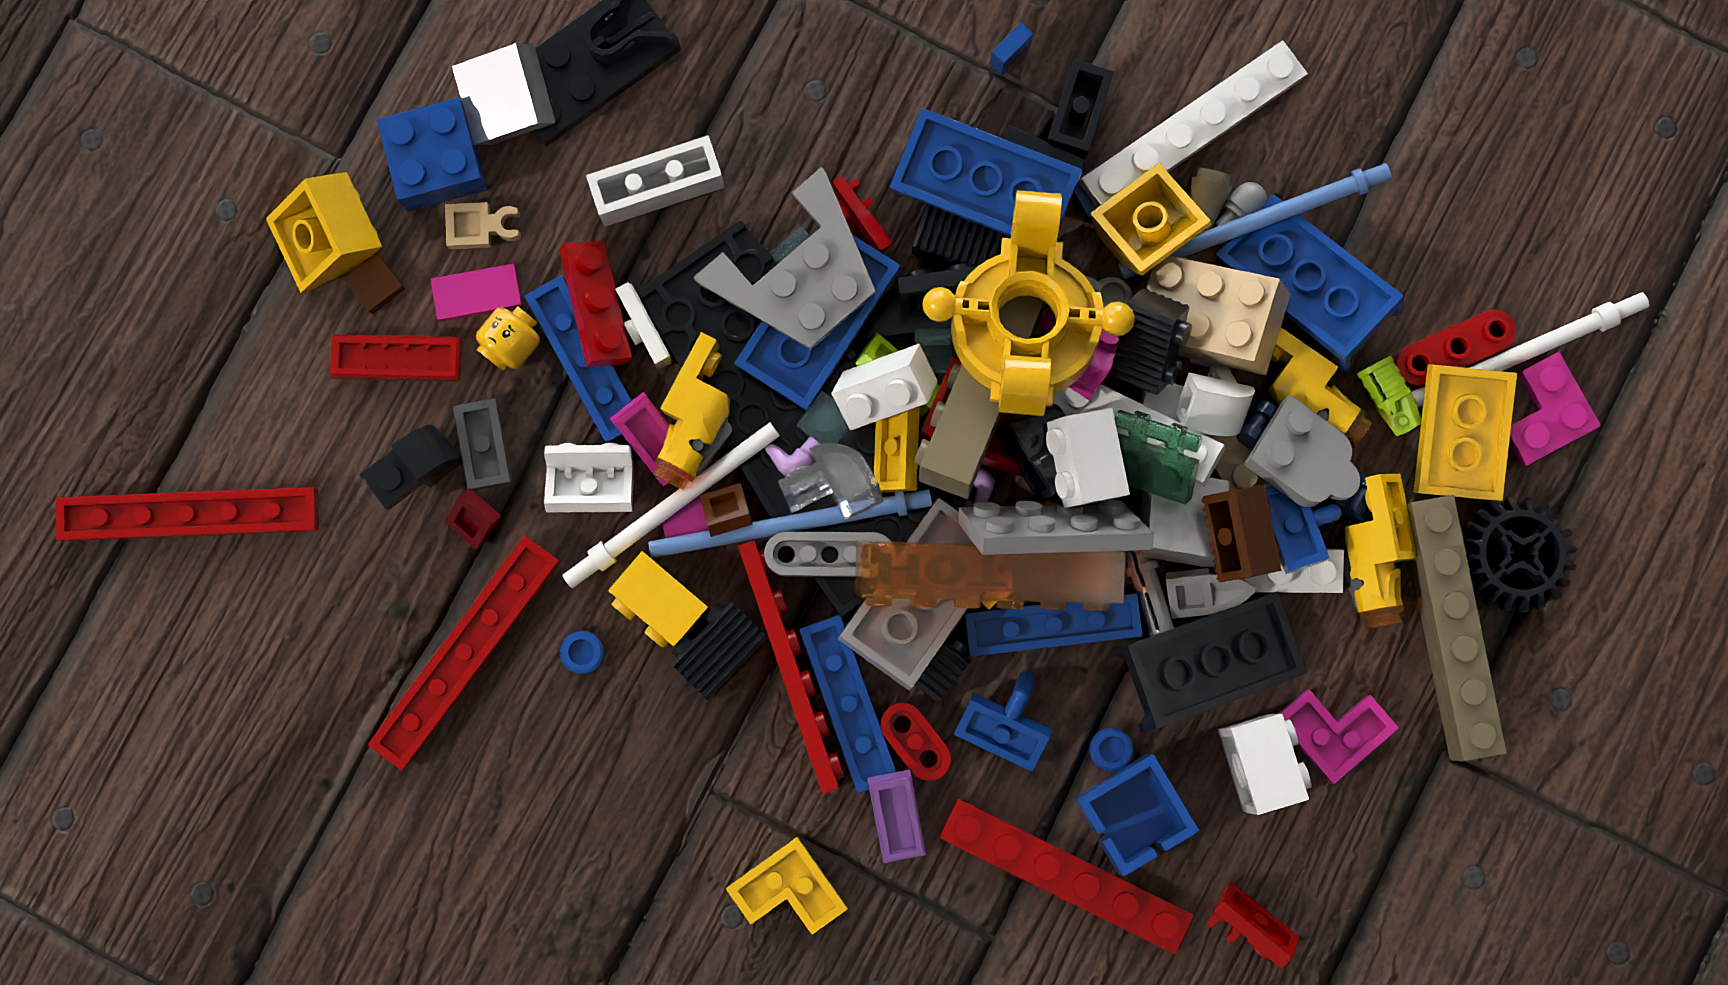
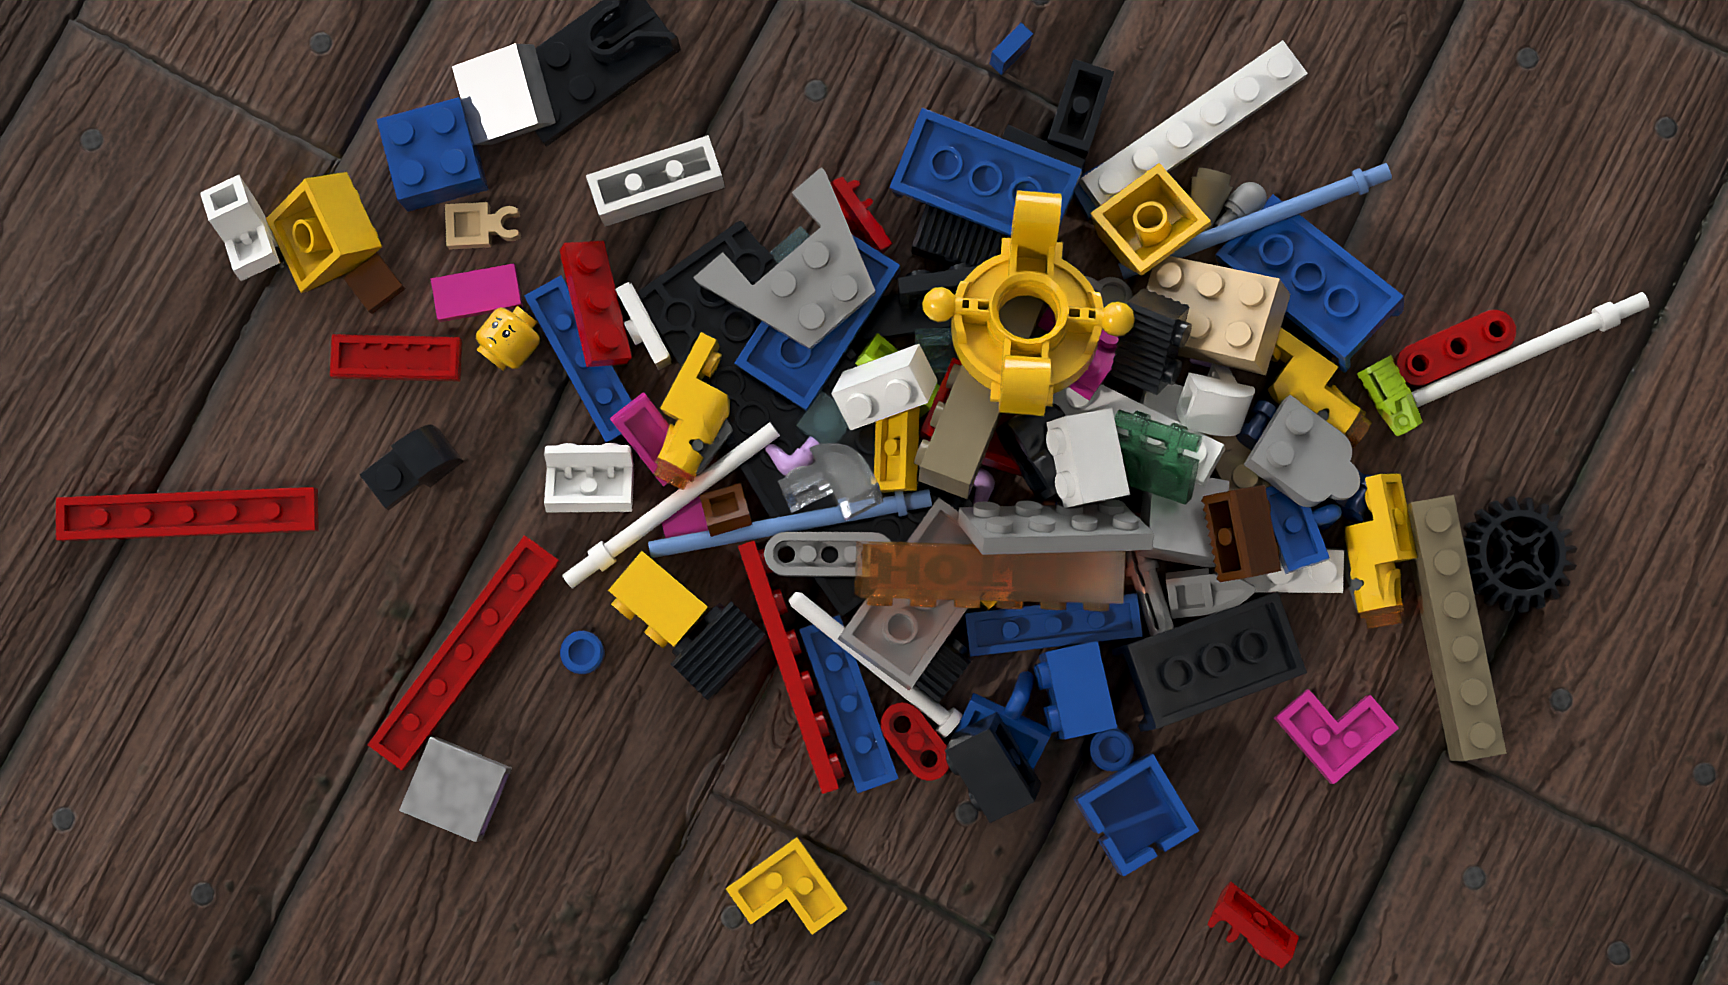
(241, 226): none -> white brick
(455, 789): none -> flat silver piece
(473, 518): dark red plate -> none
(482, 444): dark grey plate -> none
(896, 816): medium lavender tile -> none
(945, 719): none -> white bar
(992, 768): none -> black brick
(1066, 876): red plate -> none
(1075, 691): none -> blue brick
(1265, 763): white brick -> none
(1465, 432): yellow plate -> none
(1561, 412): dark pink plate -> none

